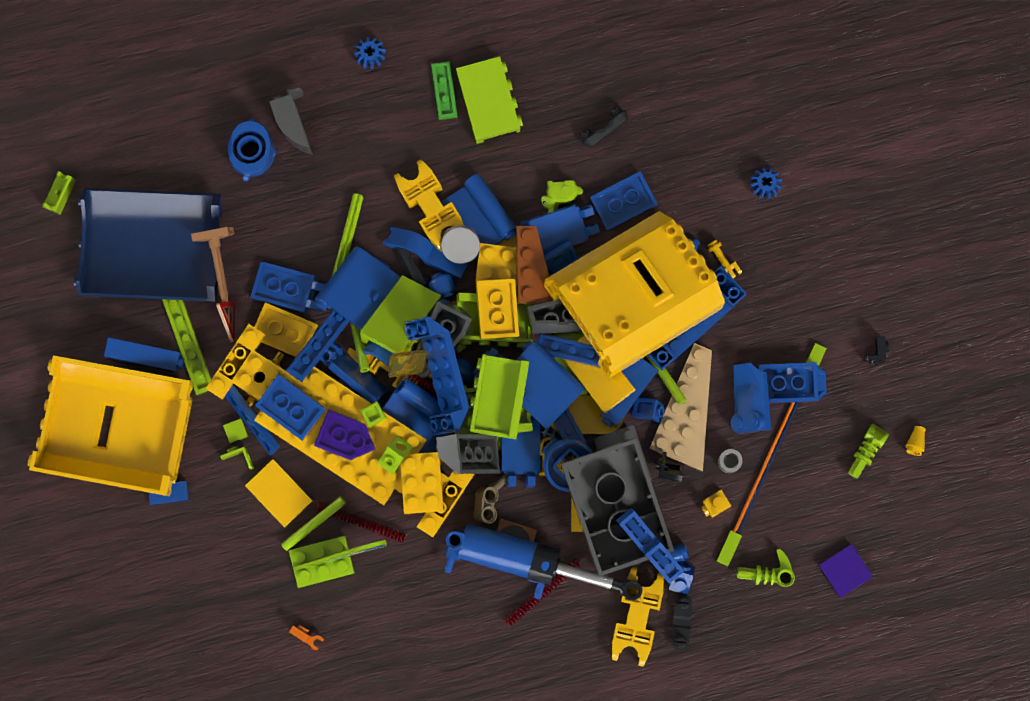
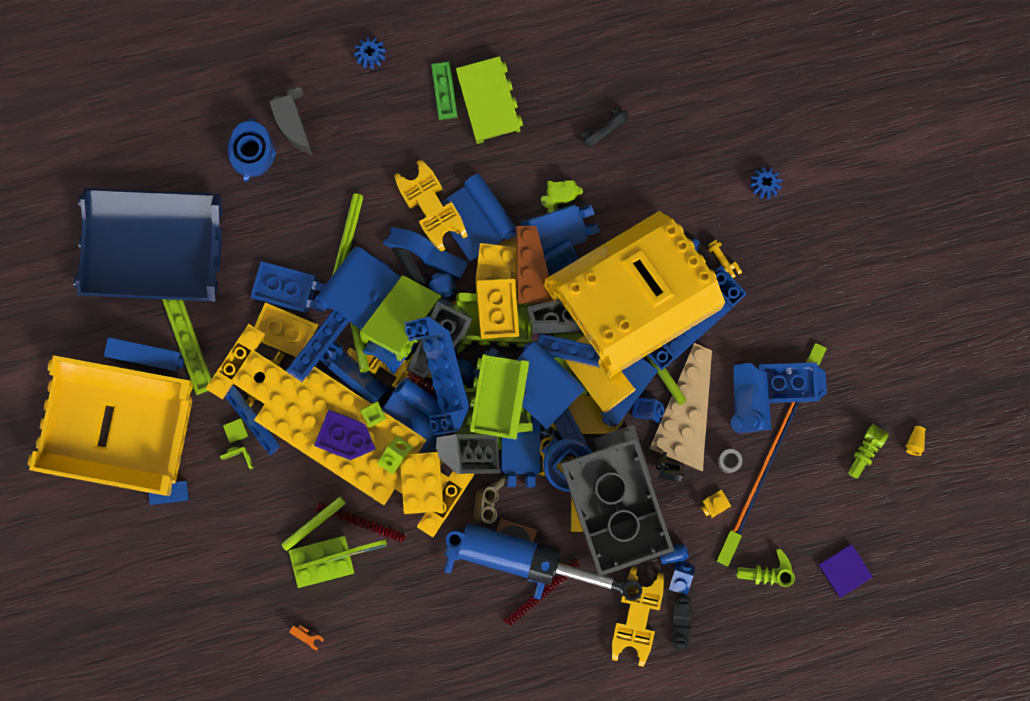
(59, 193): lime hinge -> none
(226, 308): medium nougat piece -> none
(278, 493): yellow tile -> none
(290, 407): blue plate -> none
(406, 363): clear yellow piece -> none
(460, 244): light grey tile -> none
(623, 201): blue plate -> none
(650, 545): blue slope -> none
(881, 349): black bracket -> none

